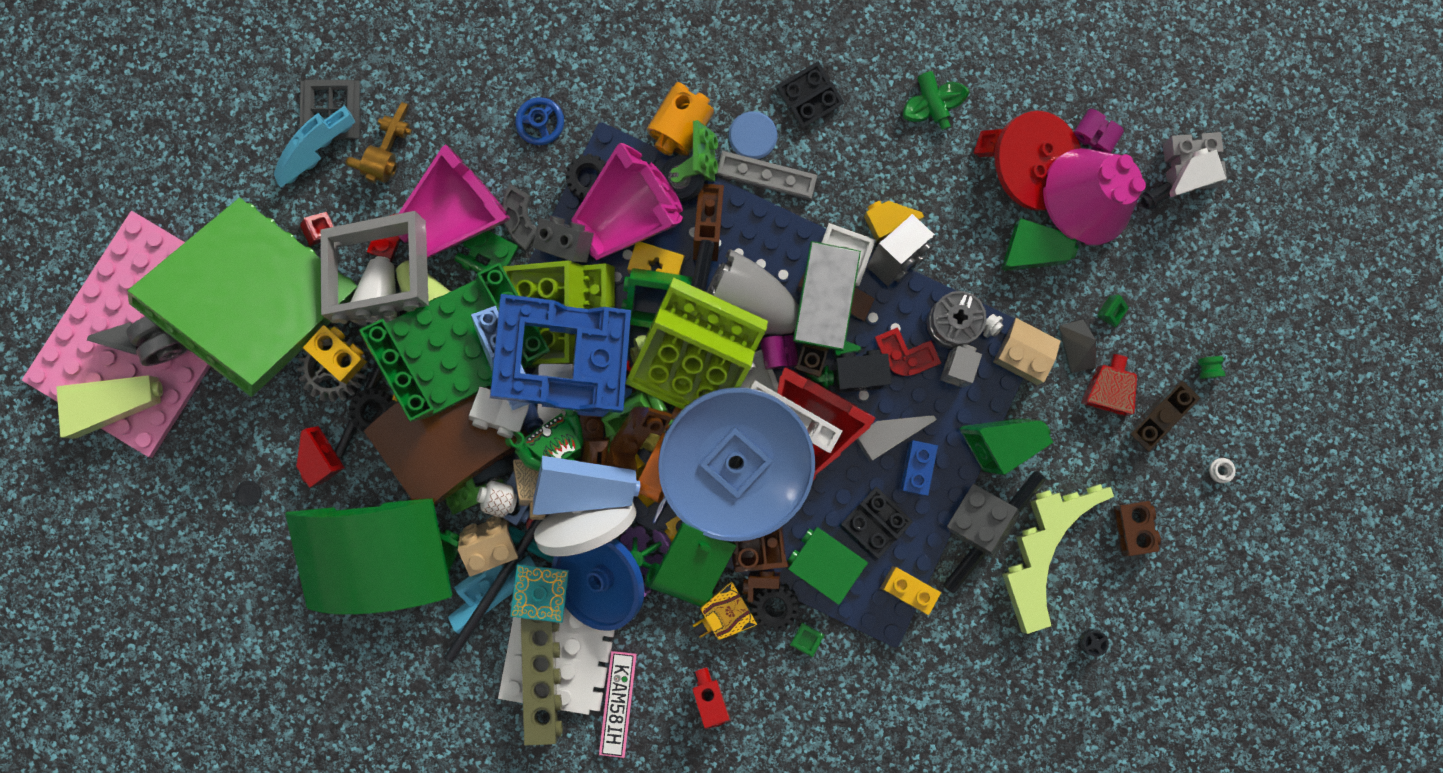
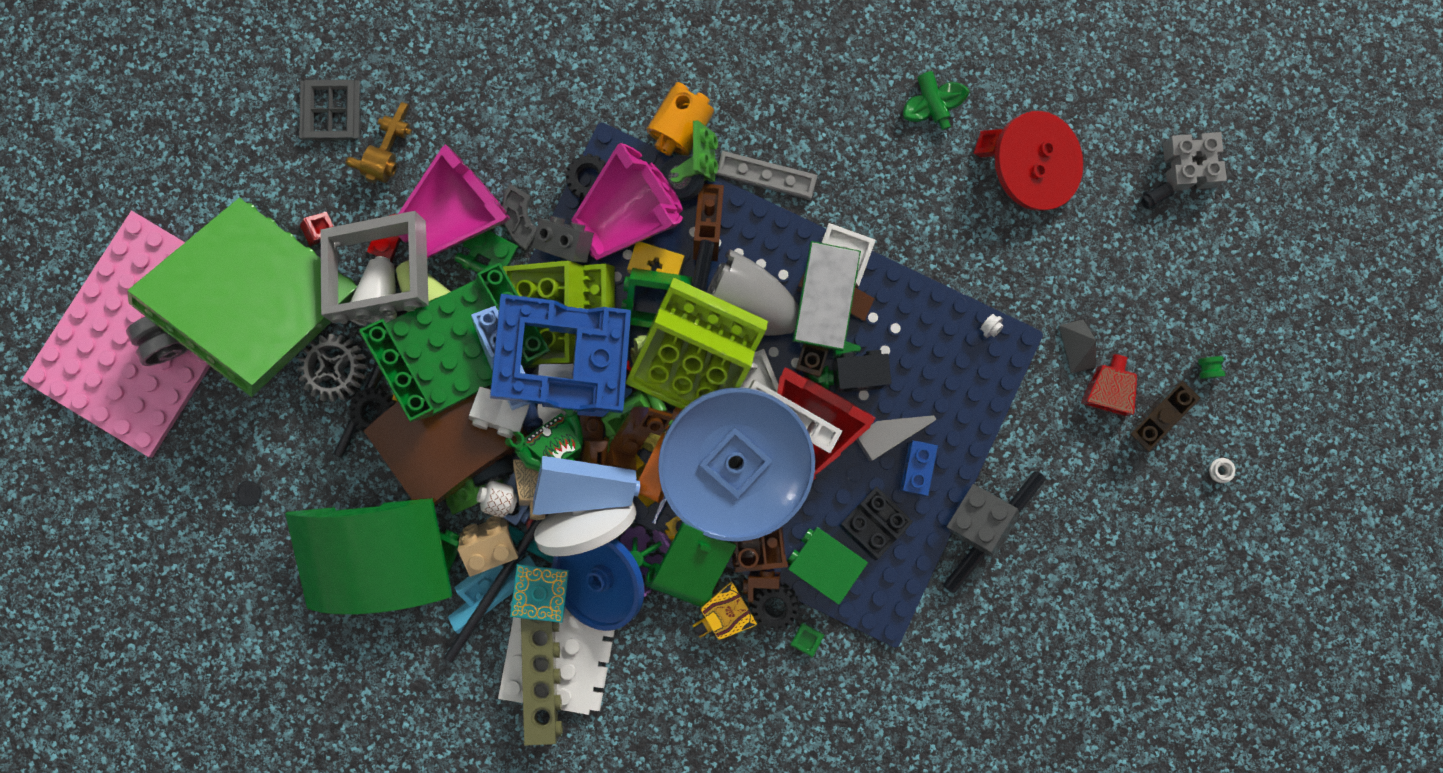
(101, 403): yellowish green slope -> none
(114, 338): dark grey slope -> none
(303, 148): medium azure slope -> none
(316, 458): red slope -> none
(332, 358): yellow brick -> none
(535, 113): blue piece -> none
(617, 704): tile -> none
(714, 711): red torso -> none
(753, 135): medium blue piece -> none
(779, 352): magenta piece -> none
(809, 94): black slope -> none
(886, 217): yellow slope -> none
(900, 251): brick -> none
(905, 361): red plate -> none
(910, 590): yellow brick -> none
(944, 327): flat silver wheel -> none
(961, 366): light grey brick -> none
(1006, 443): green slope -> none
(1027, 352): tan slope -> none
(1028, 583): yellowish green arch -> none
(1037, 246): green slope -> none
(1092, 194): dark pink cone -> none
(1098, 131): magenta piece -> none
(1098, 645): black wheel -> none
(1113, 310): green slope -> none
(1129, 529): reddish brown brick -> none
(1198, 172): white slope -> none

